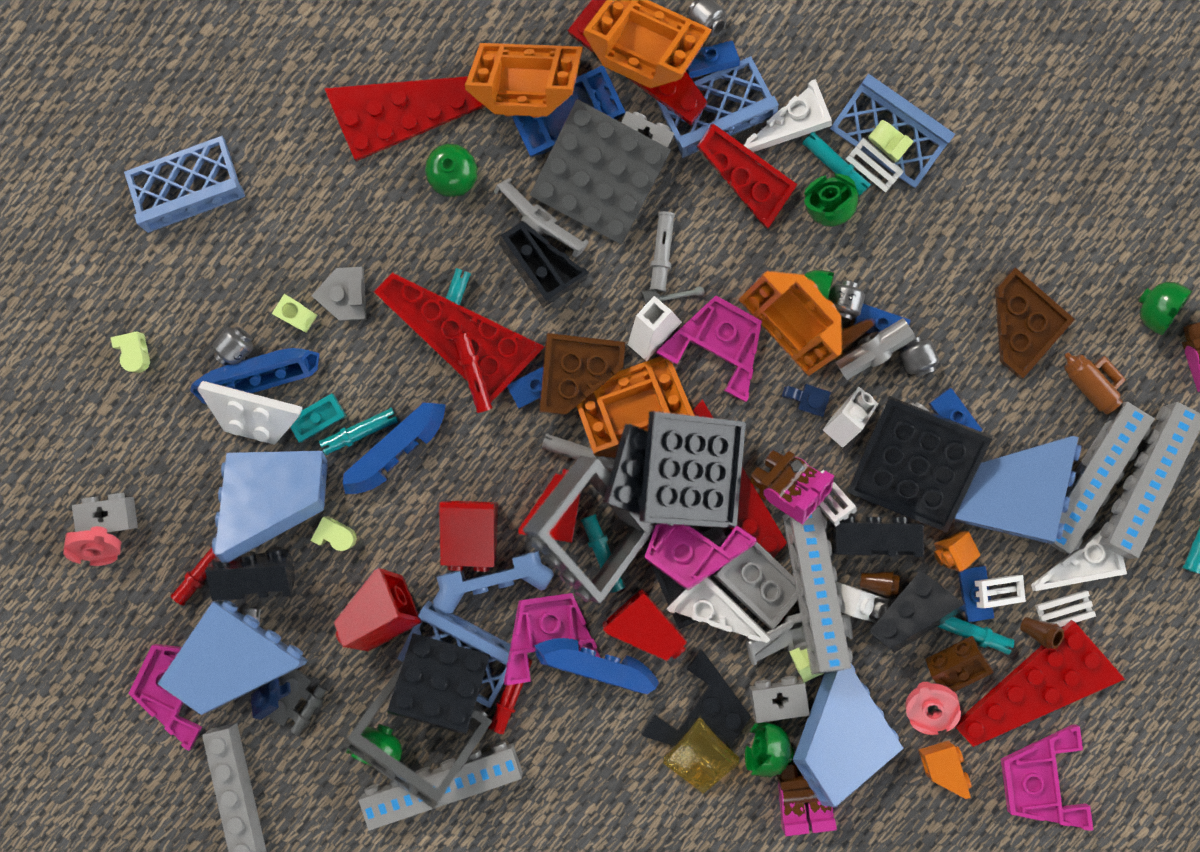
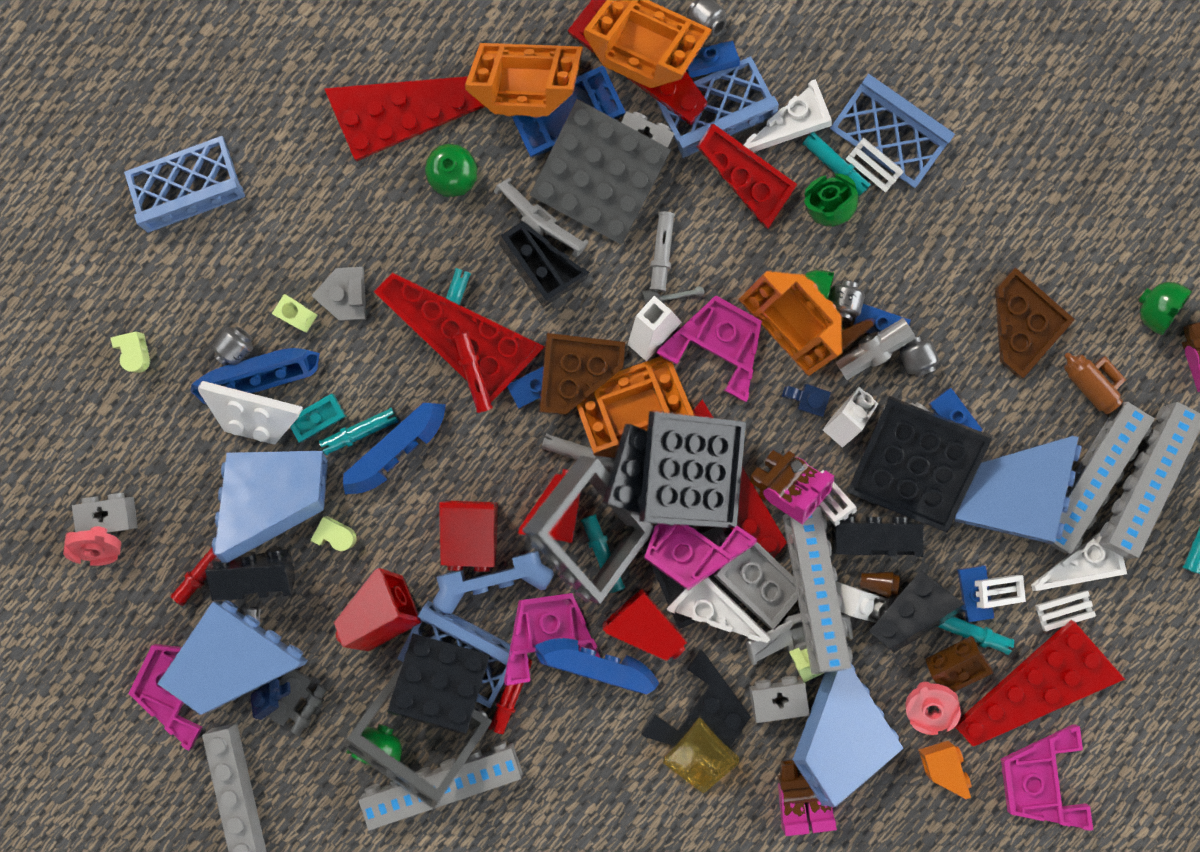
(769, 752): green cylinder -> none
(890, 140): yellowish green leg -> none
(956, 551): orange slope -> none
(1043, 632): reddish brown cone -> none

